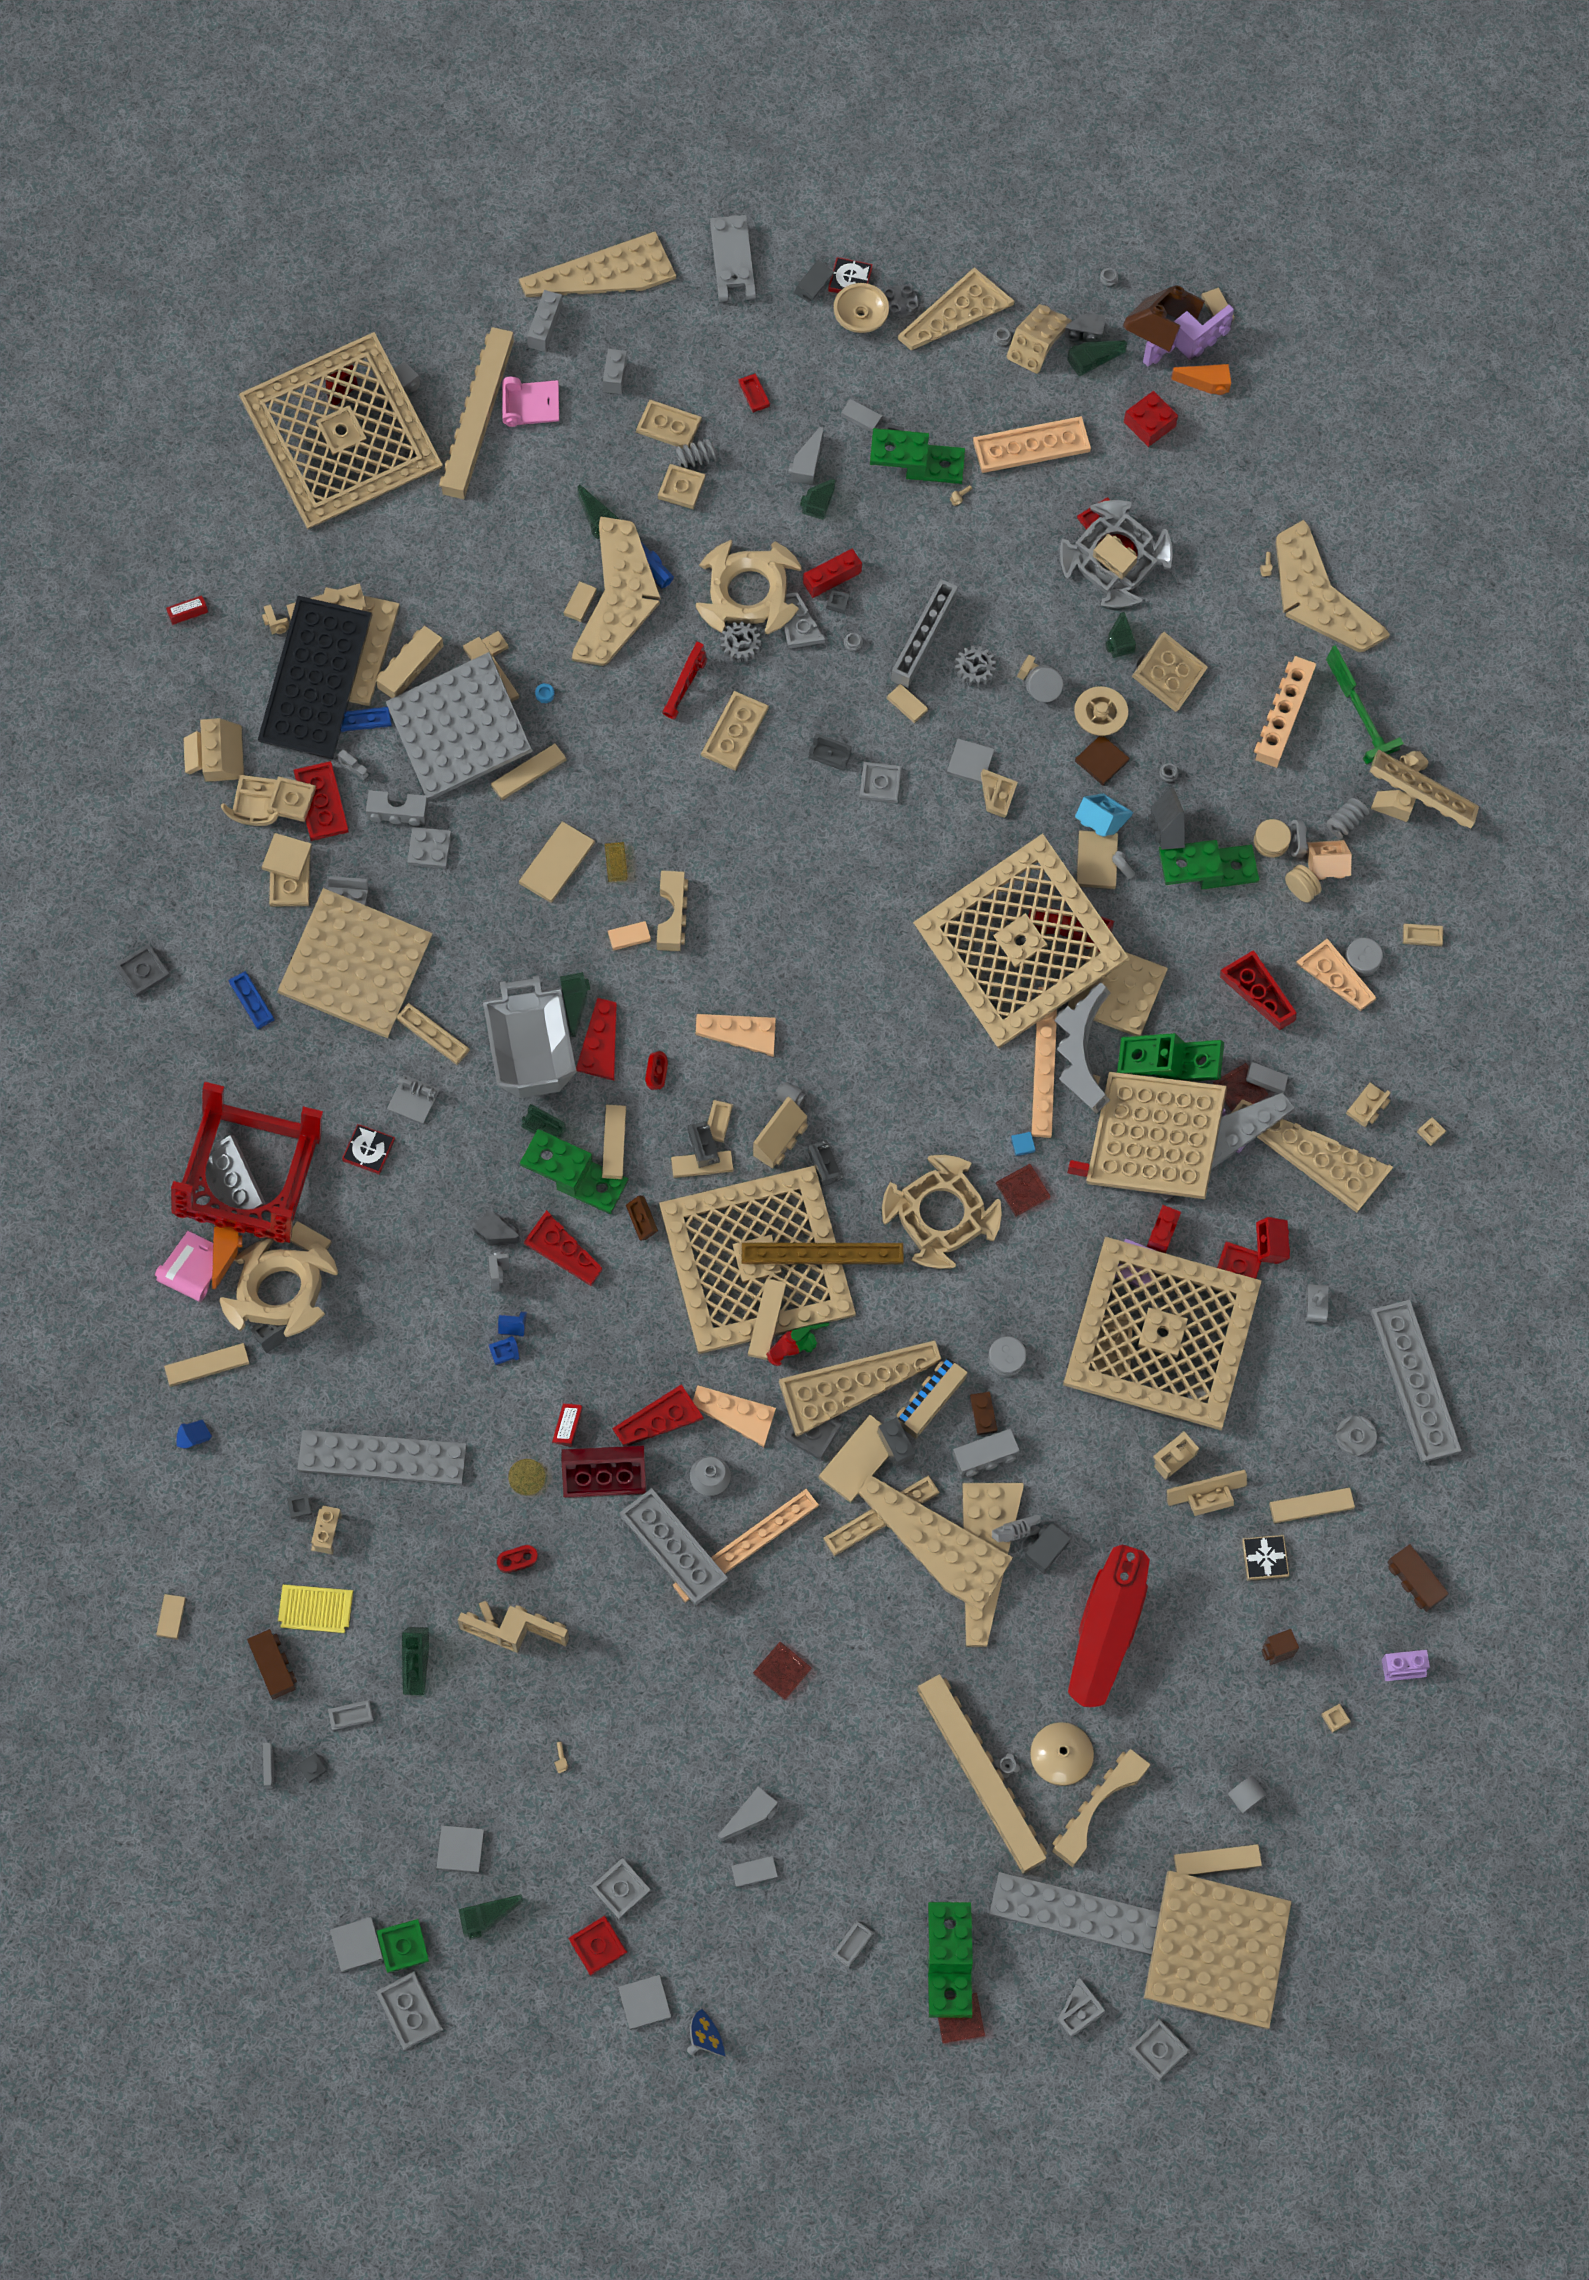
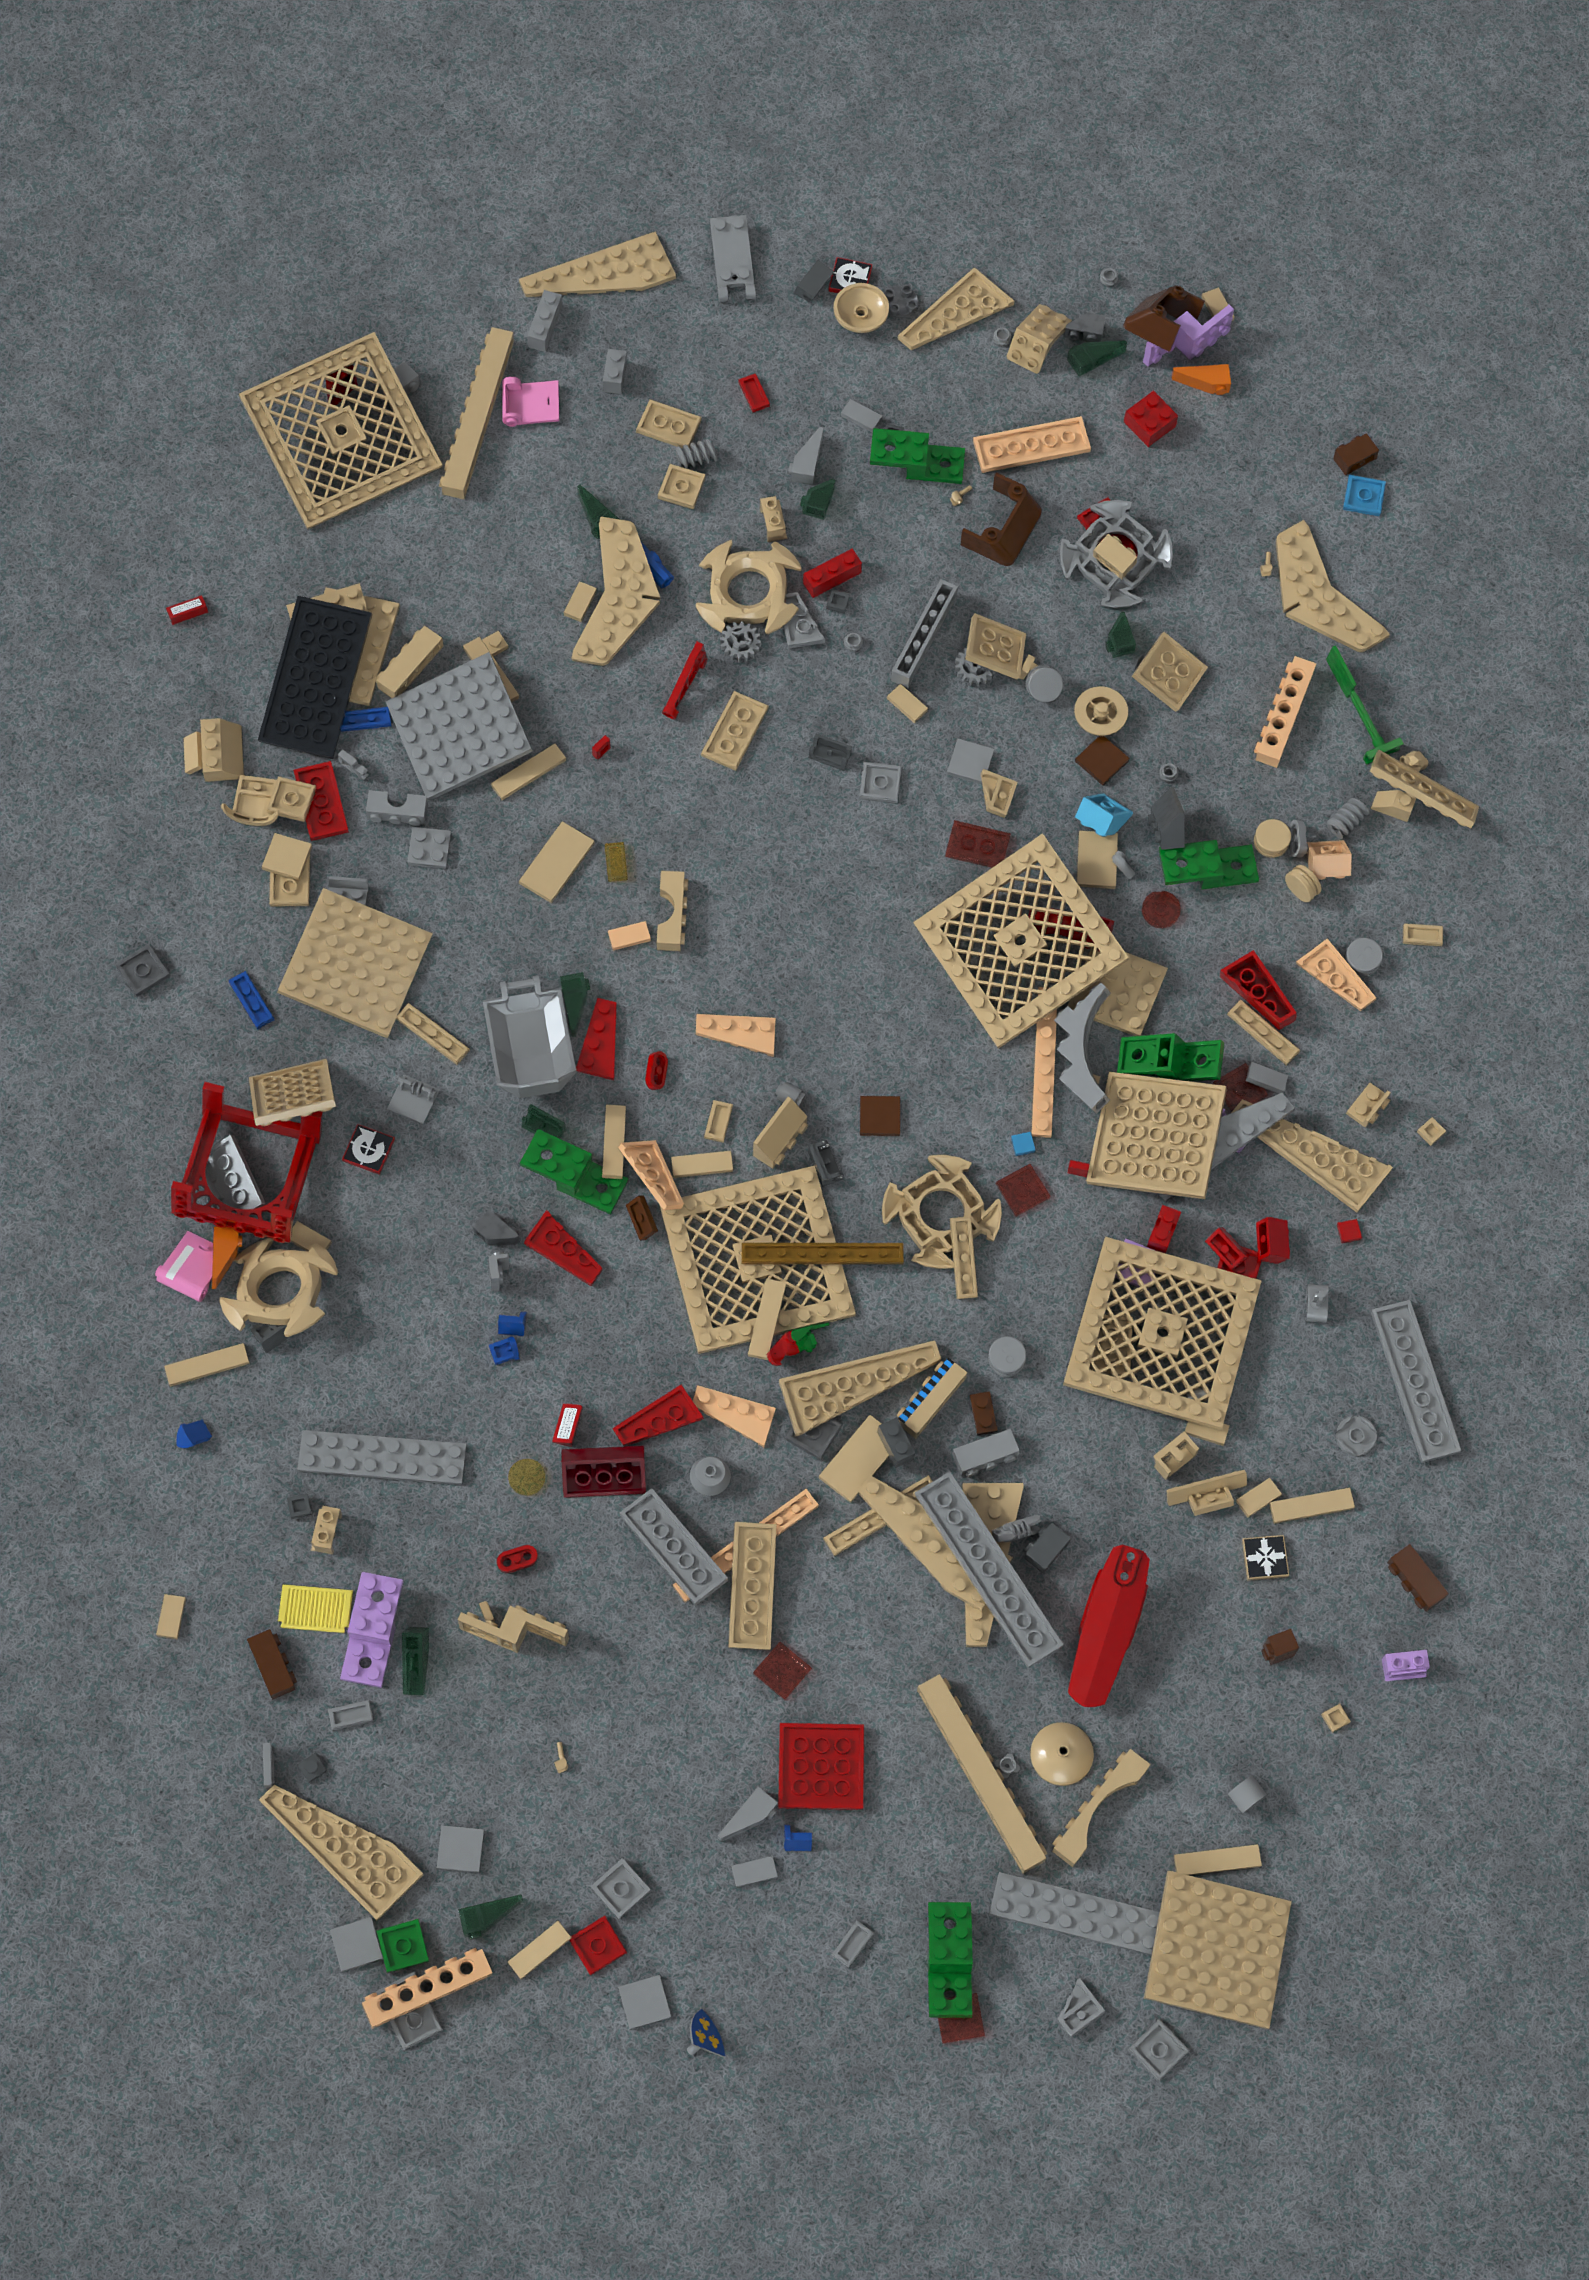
(279, 626): tan bracket -> none
(291, 1092): none -> tan plate
(359, 1860): none -> tan wing
(371, 1629): none -> lavender bracket
(378, 2016): none -> light nougat brick
(539, 1949): none -> tan tile
(544, 693): dark azure tile -> none
(601, 747): none -> red tile
(652, 1169): none -> light nougat wing
(703, 1144): dark grey hinge -> none
(752, 1586): none -> tan plate
(773, 518): none -> tan window
(797, 1841): none -> blue tile
(821, 1766): none -> red plate
(879, 1115): none -> reddish brown tile
(963, 1257): none -> tan tile
(977, 844): none -> clear red tile
(989, 1569): none -> light grey plate
(995, 646): none -> tan plate
(1006, 544): none -> reddish brown windscreen
(1155, 910): none -> clear red tile
(1207, 1433): none -> tan tile
(1226, 1248): none -> red slope
(1258, 1497): none -> tan tile
(1263, 1032): none -> tan tile
(1349, 1231): none -> red tile
(1355, 454): none -> reddish brown brick
(1364, 495): none -> dark azure tile

